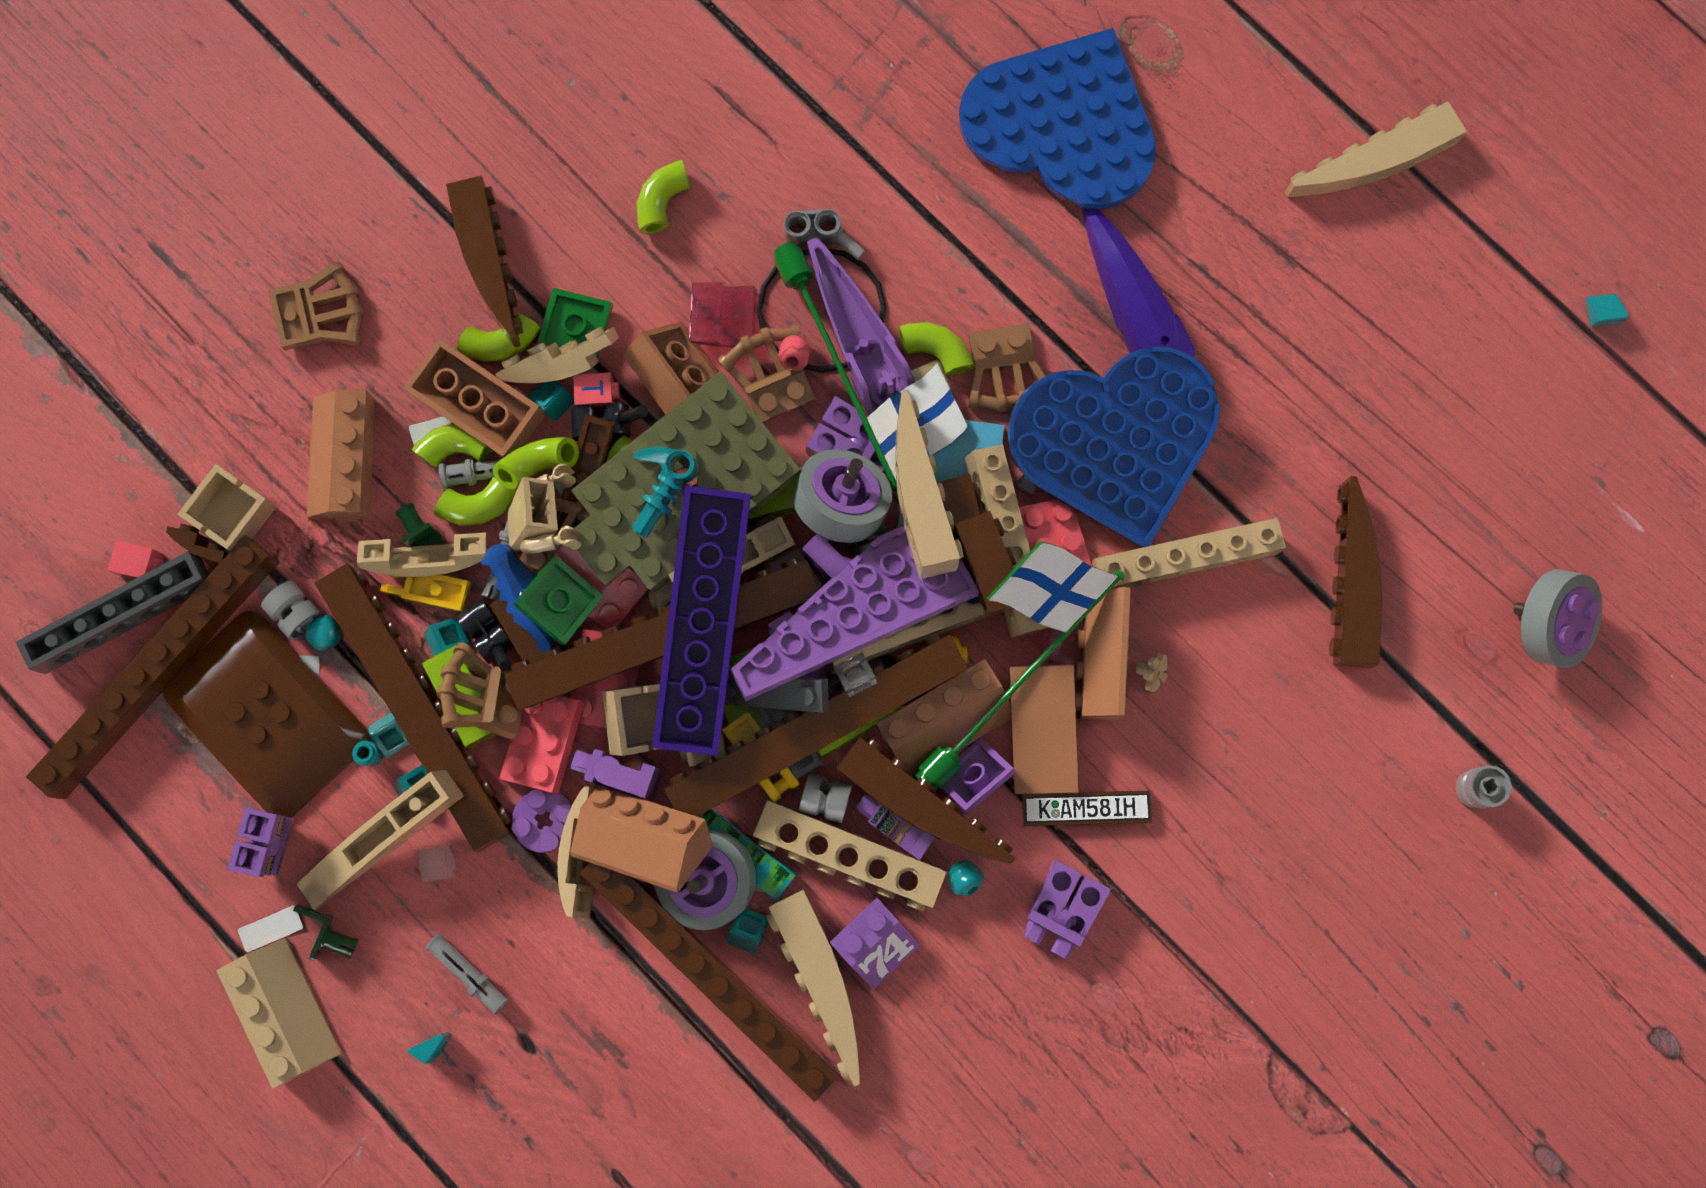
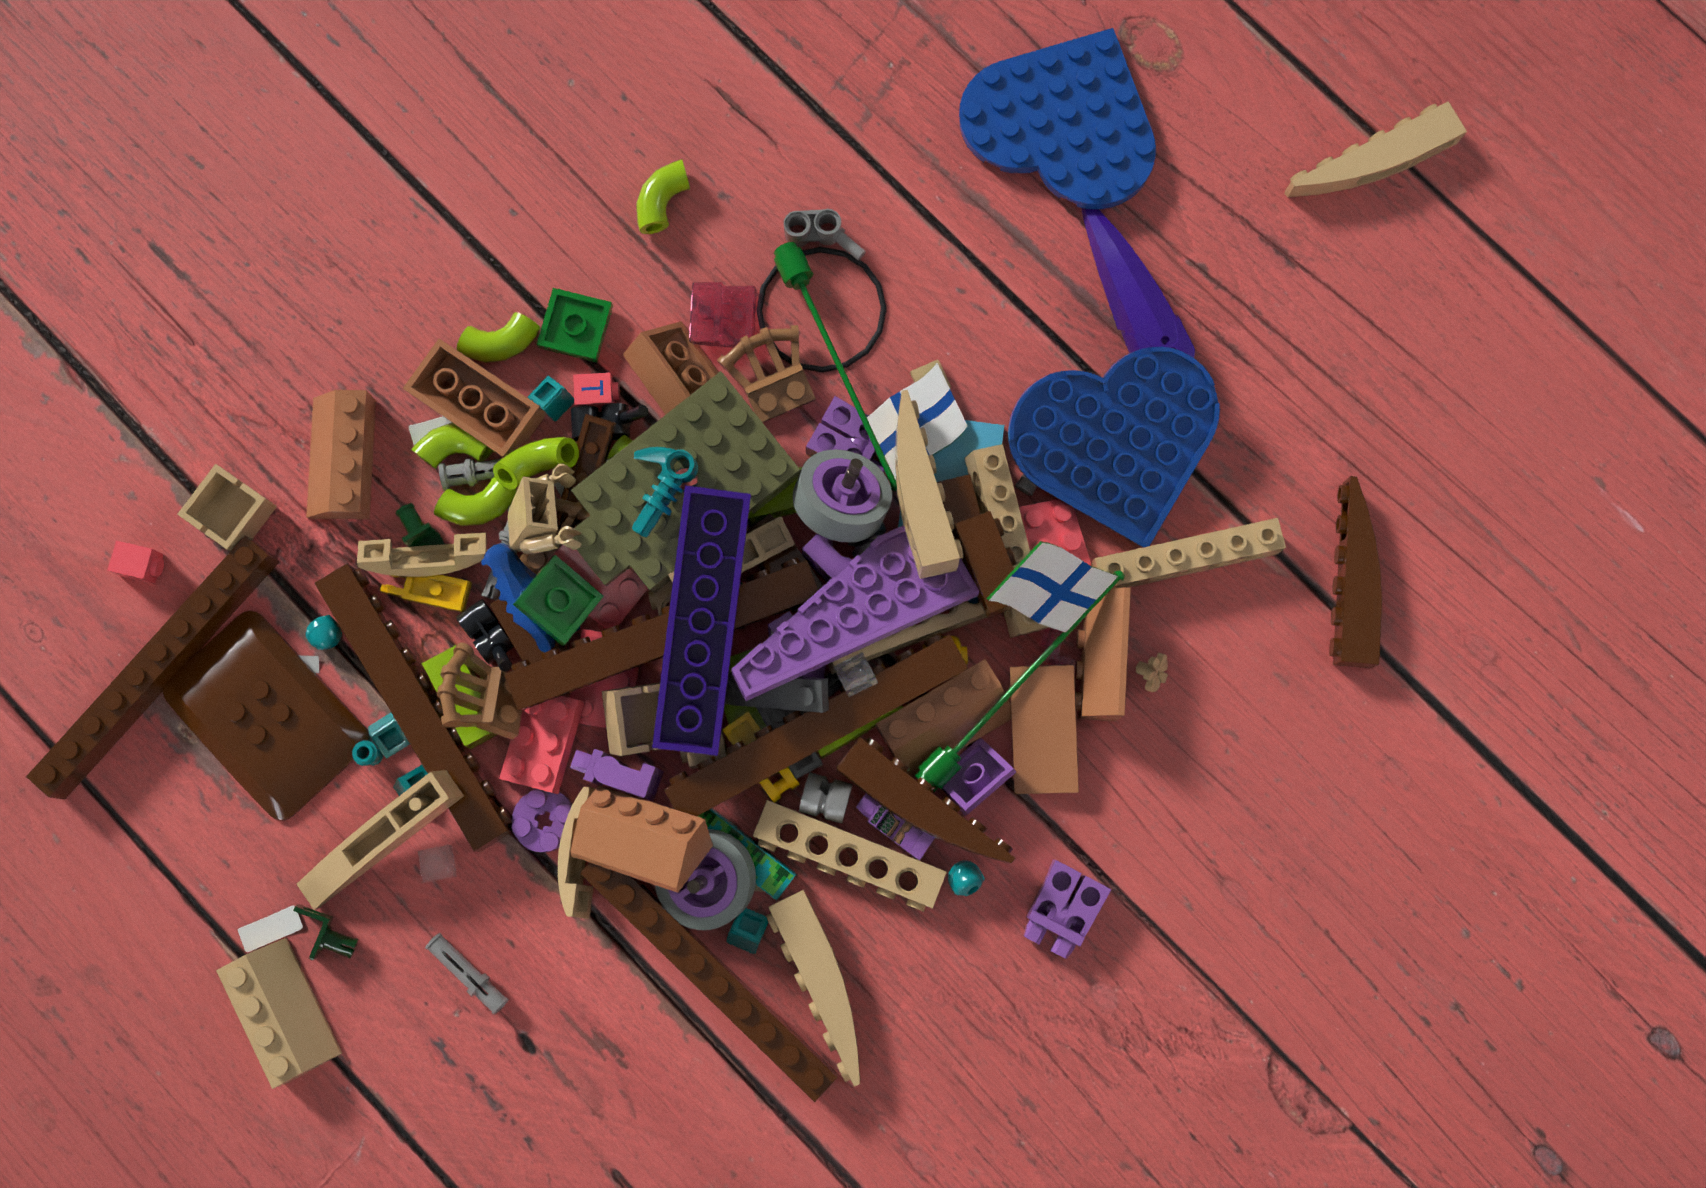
(113, 613): dark grey brick -> none
(191, 540): reddish brown slope -> none
(267, 843): medium lavender hips -> none
(288, 606): light grey wheel -> none
(297, 314): medium nougat plate -> none
(430, 1049): teal slope -> none
(445, 635): teal slope -> none
(483, 250): reddish brown slope -> none
(557, 363): tan slope -> none
(794, 353): coral piece -> none
(865, 341): medium lavender piece -> none
(874, 943): medium lavender slope -> none
(939, 342): lime cylinder -> none
(1001, 350): medium nougat plate -> none
(1086, 808): tile -> none
(1483, 787): light grey wheel -> none
(1560, 618): light grey wheel -> none
(1605, 310): teal slope -> none

